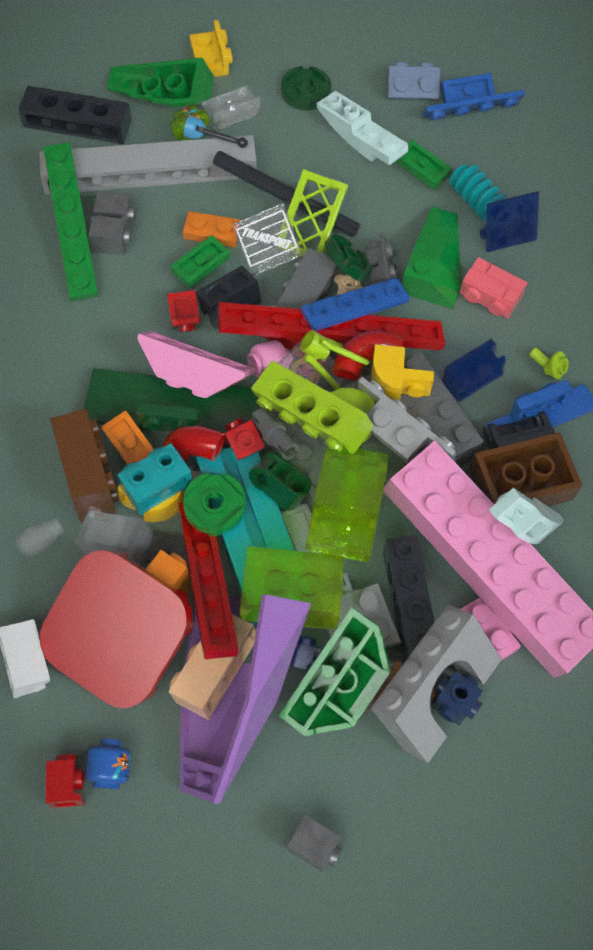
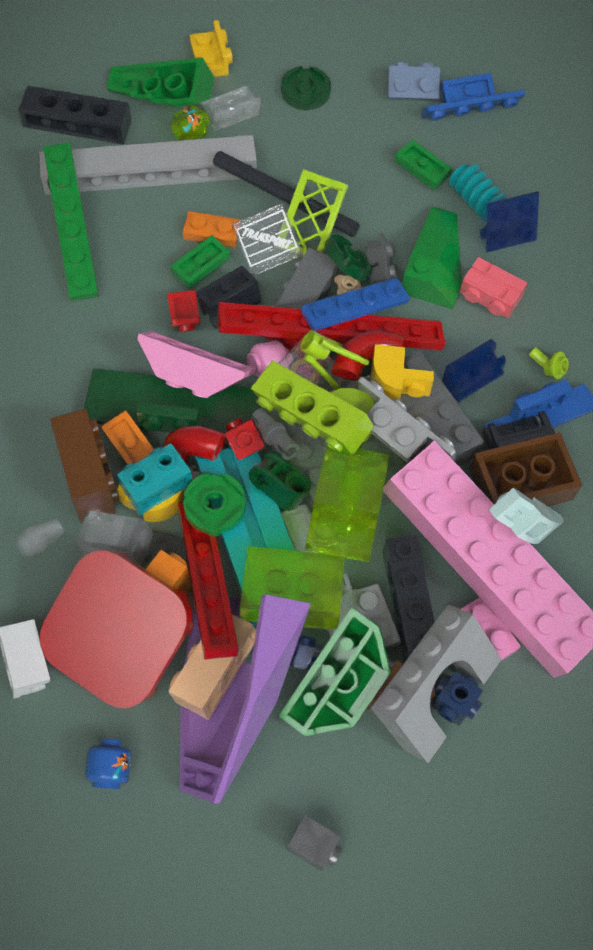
(63, 782): red brick -> none
(111, 228): flat silver piece -> none
(196, 128): hinge -> none
(358, 130): light aqua slope -> none

